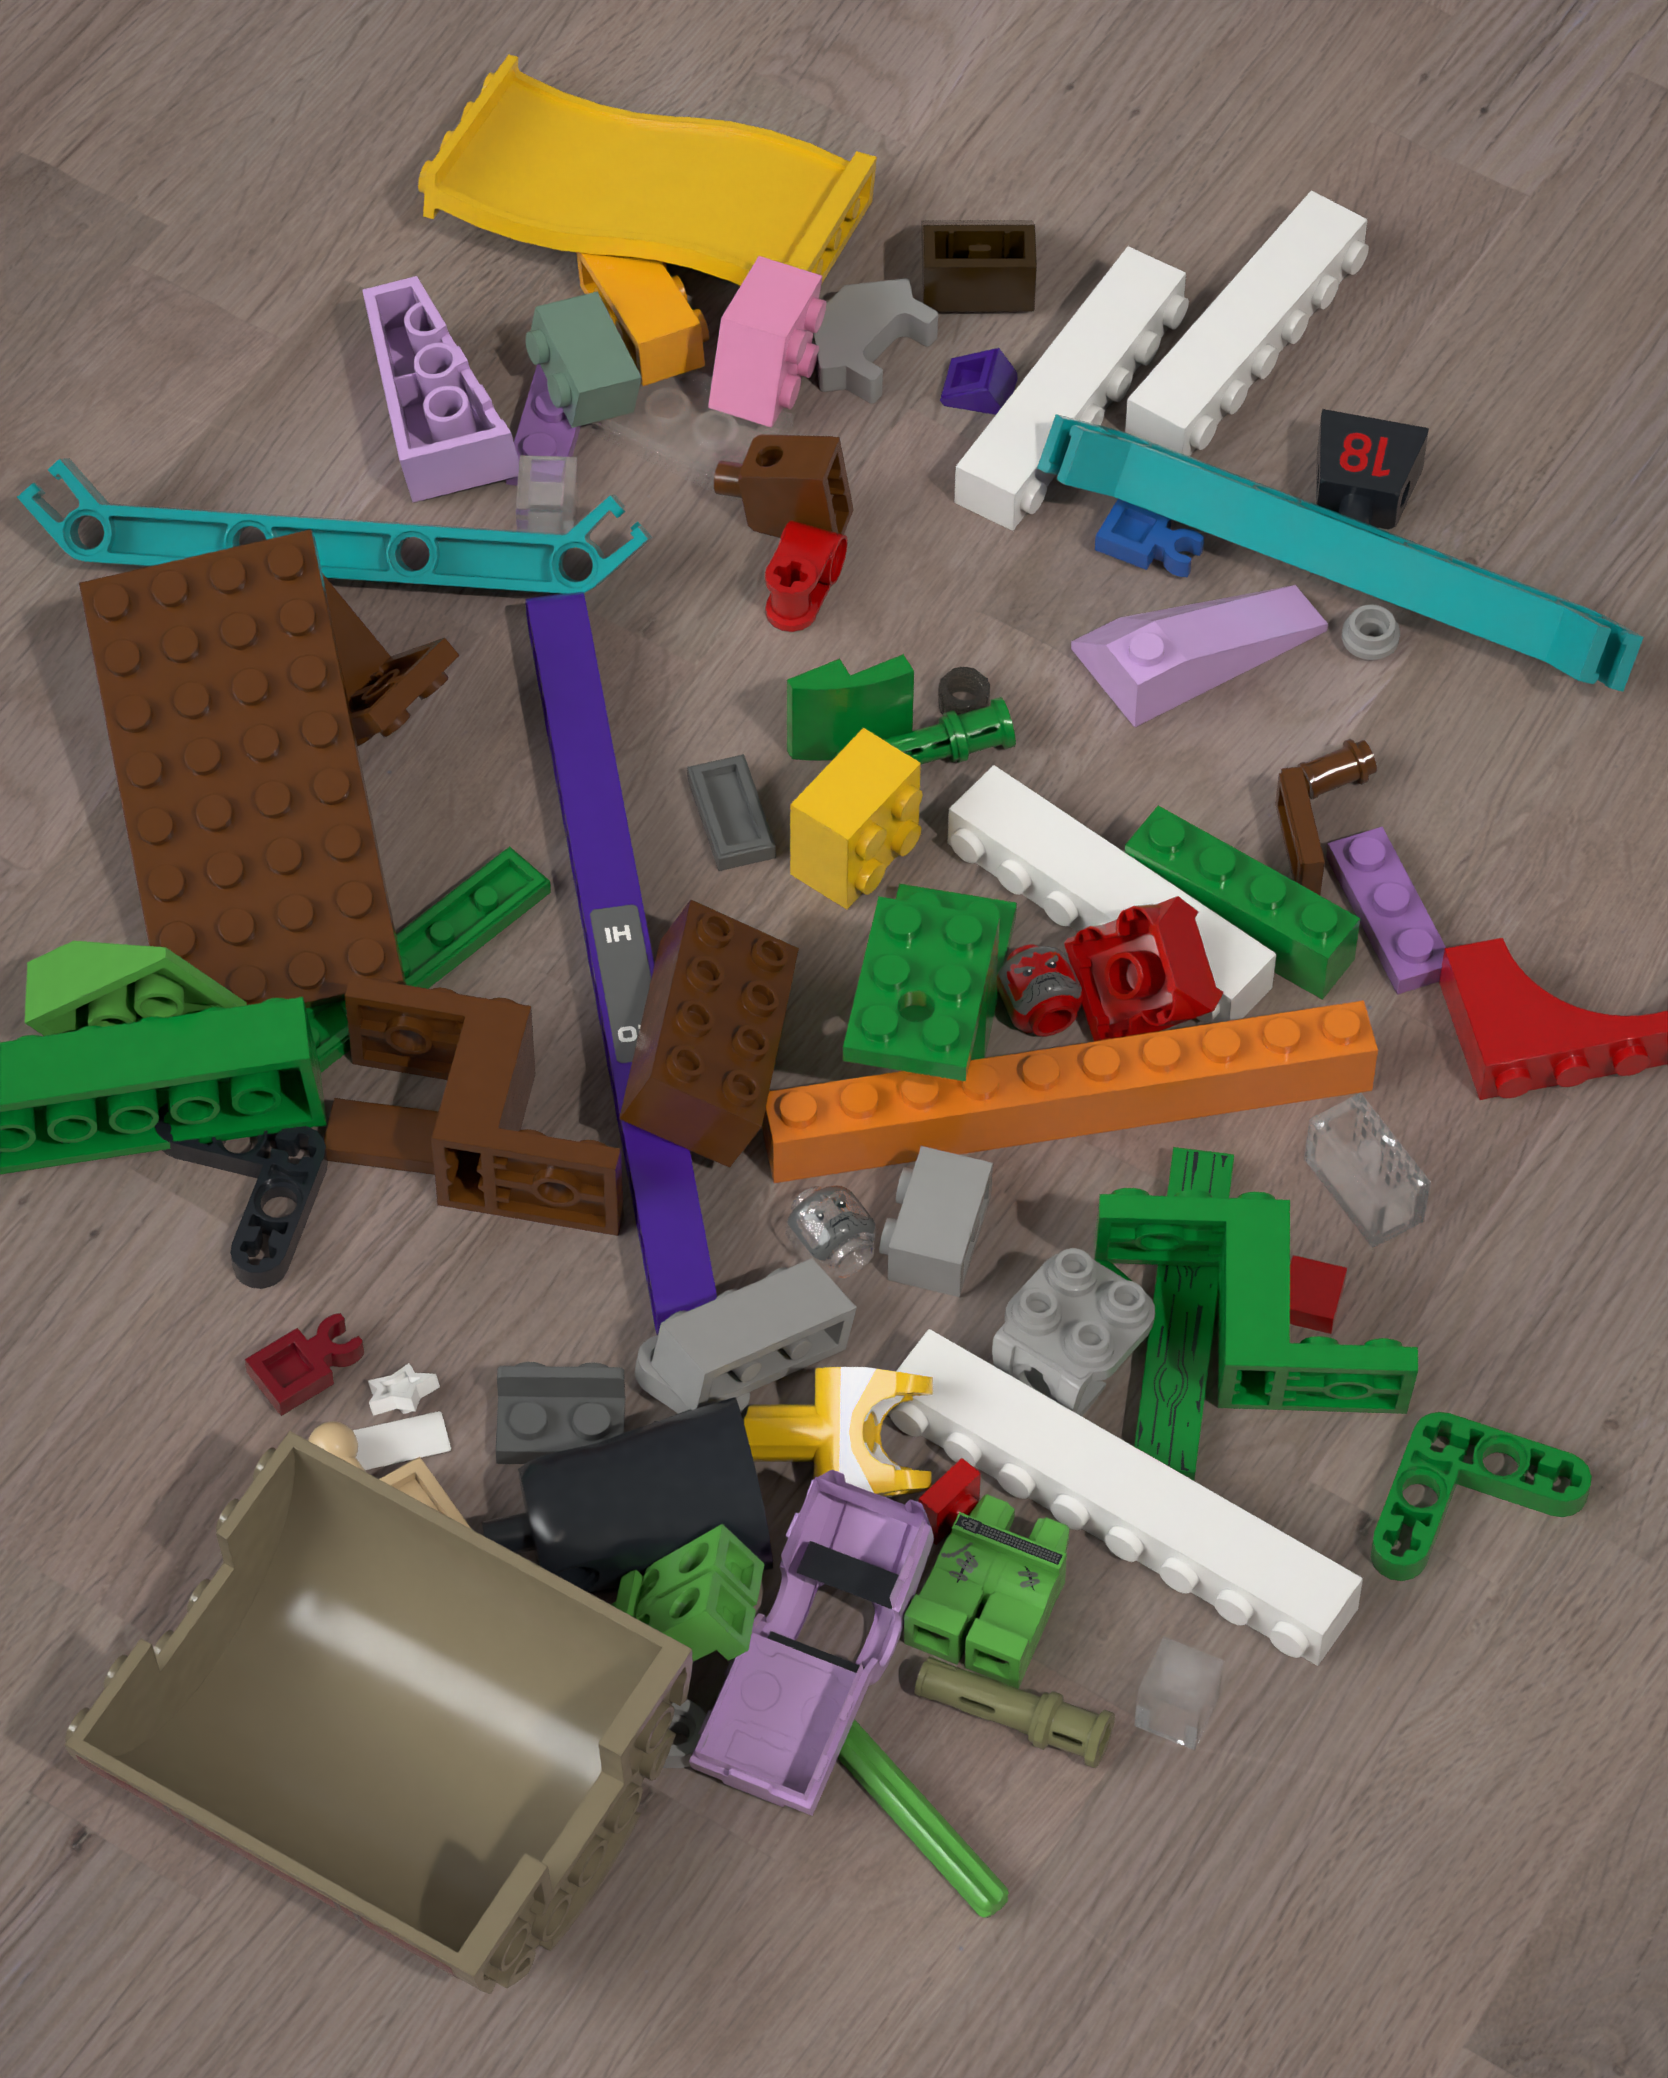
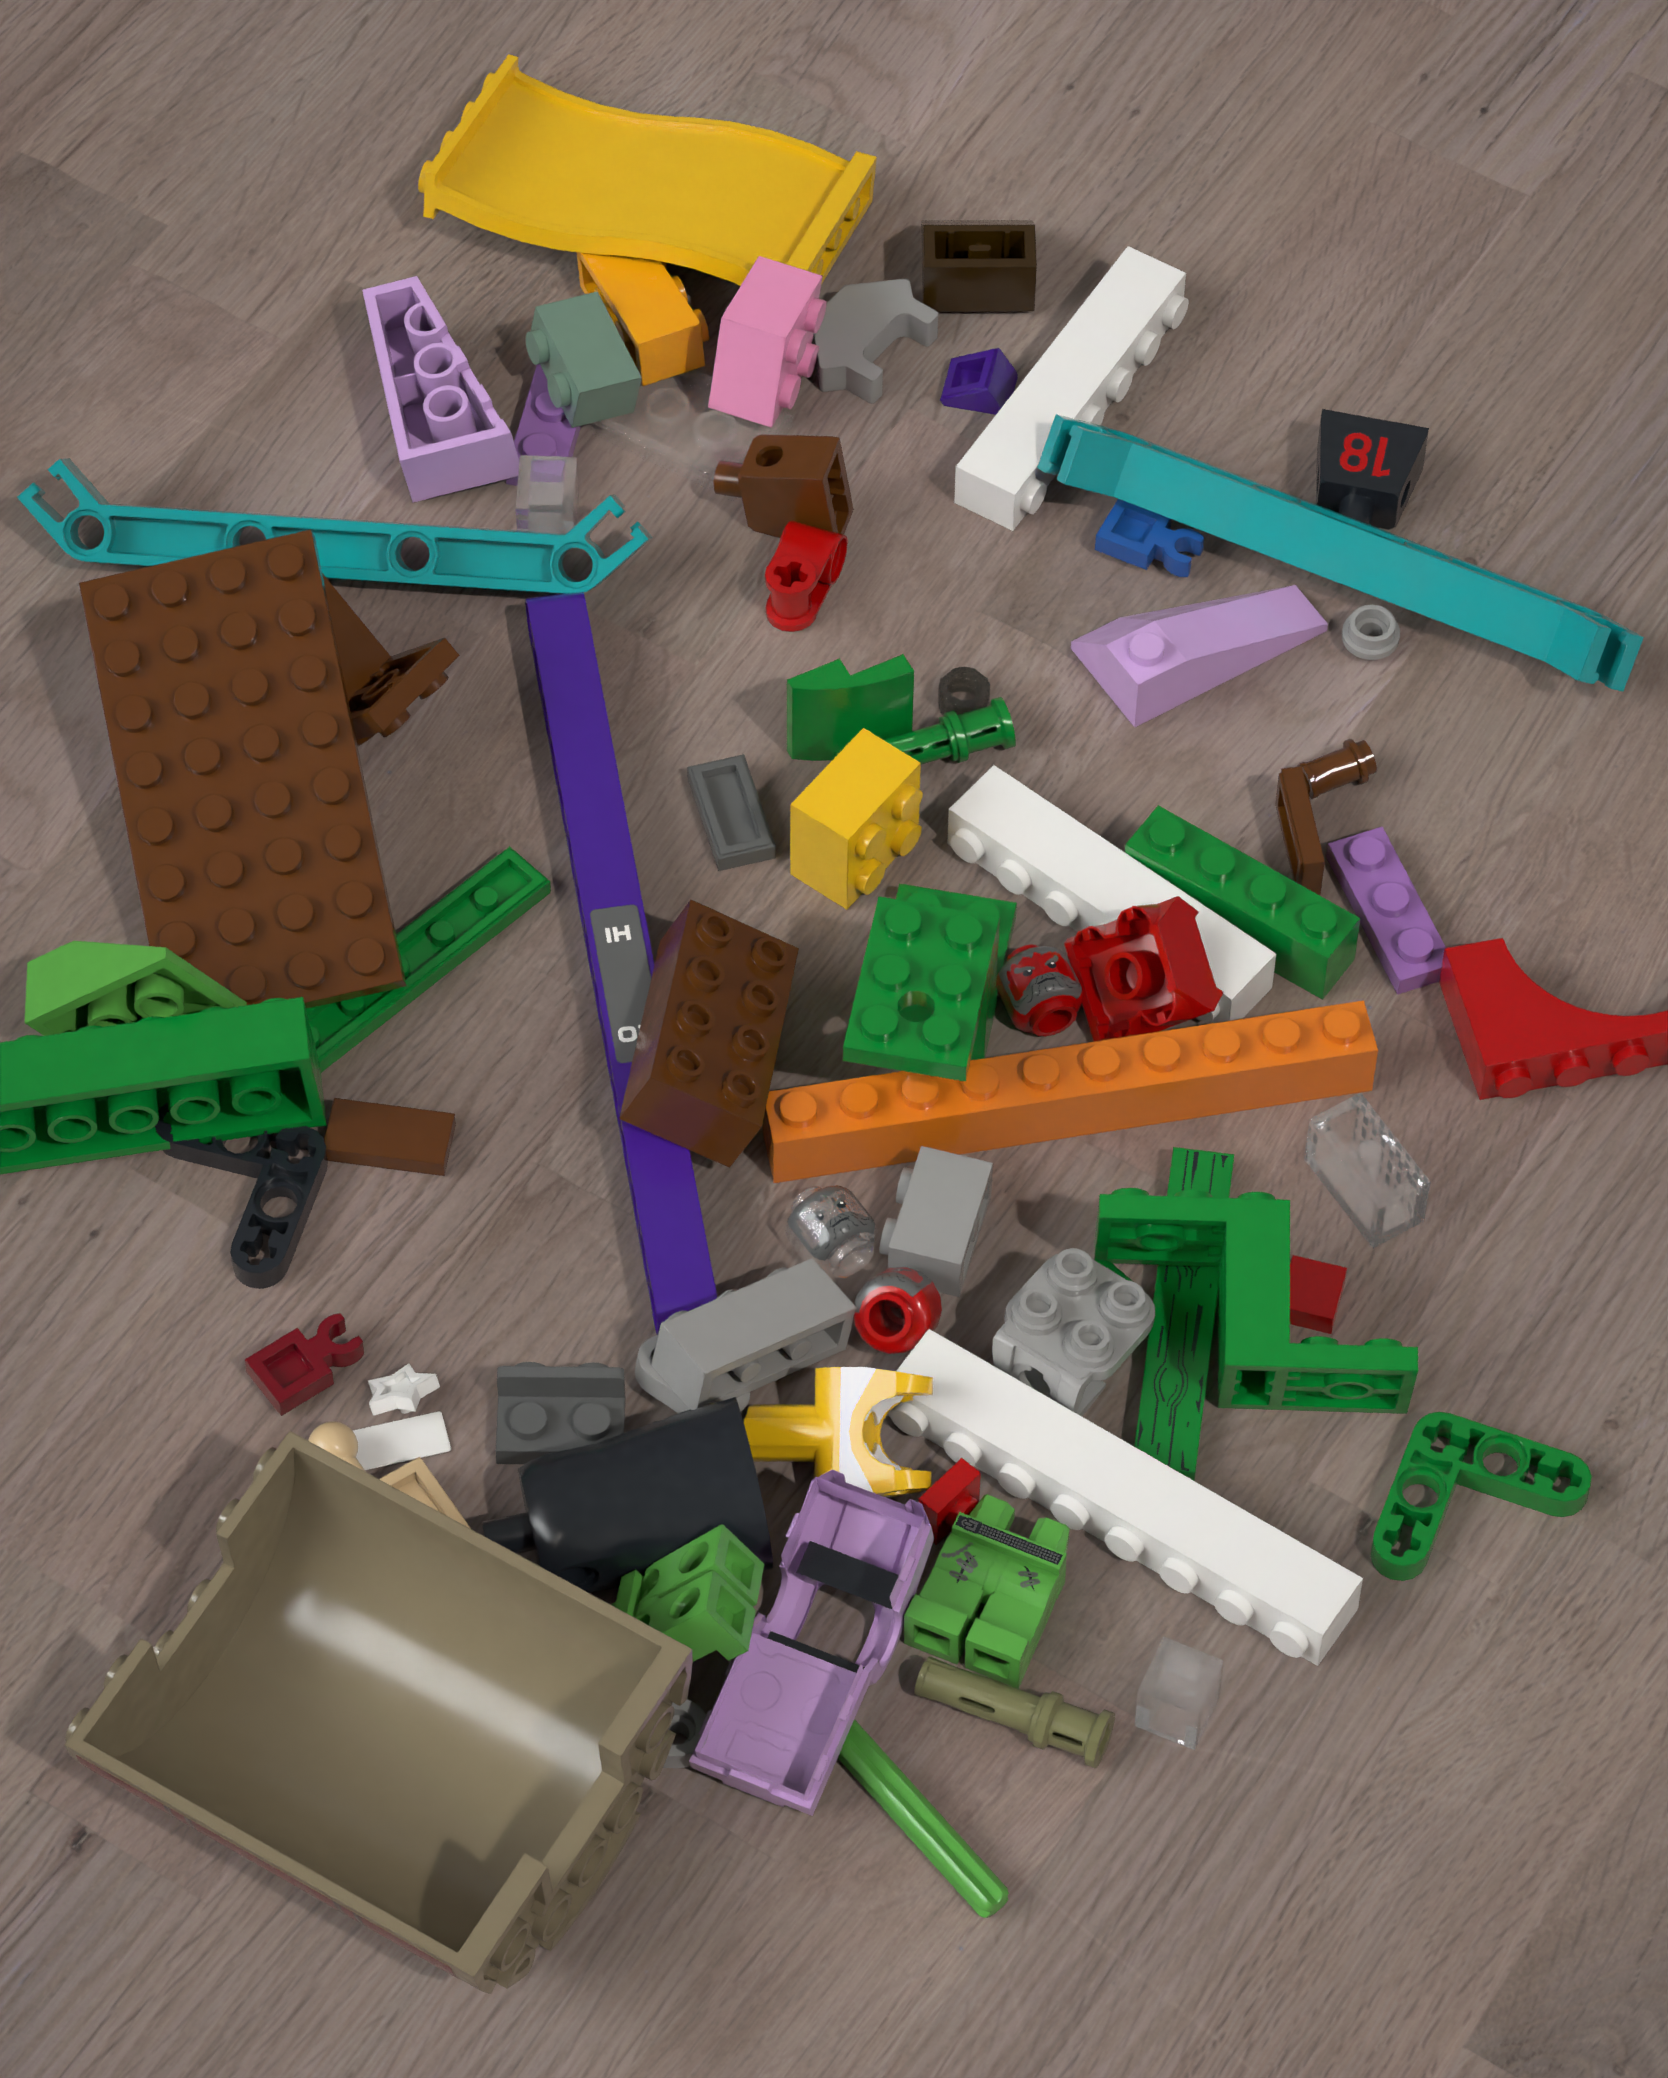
(478, 1140): reddish brown bracket -> none
(897, 1309): none -> red head
(1248, 326): white brick -> none

